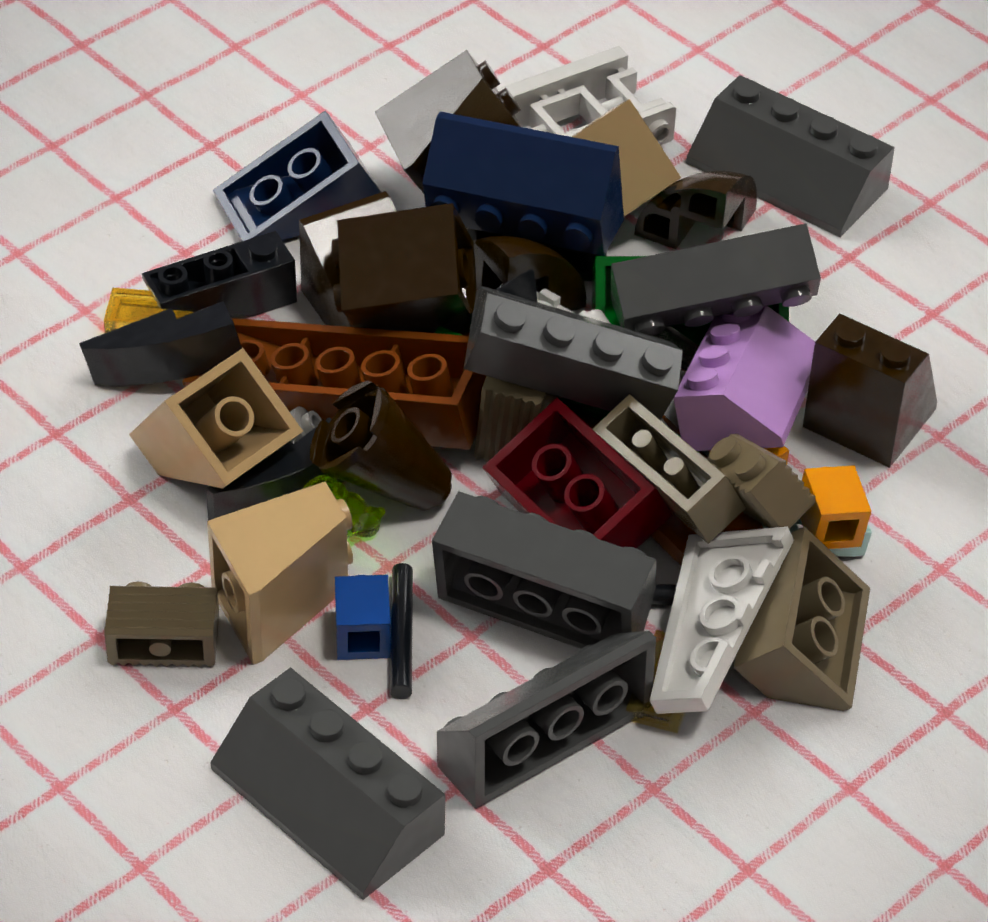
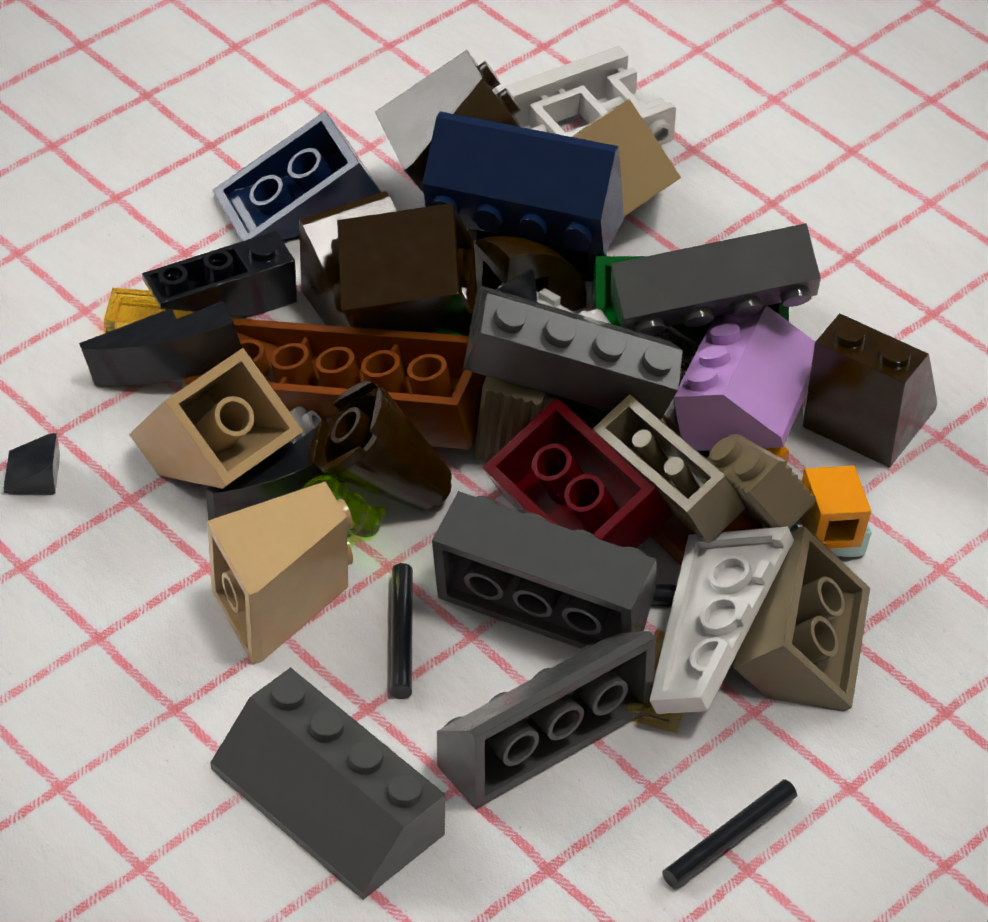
(33, 466): none -> black slope
(162, 625): dark tan brick -> none
(362, 617): blue brick -> none
(705, 197): dark brown brick -> none
(729, 834): none -> black bar
(793, 154): dark grey slope -> none

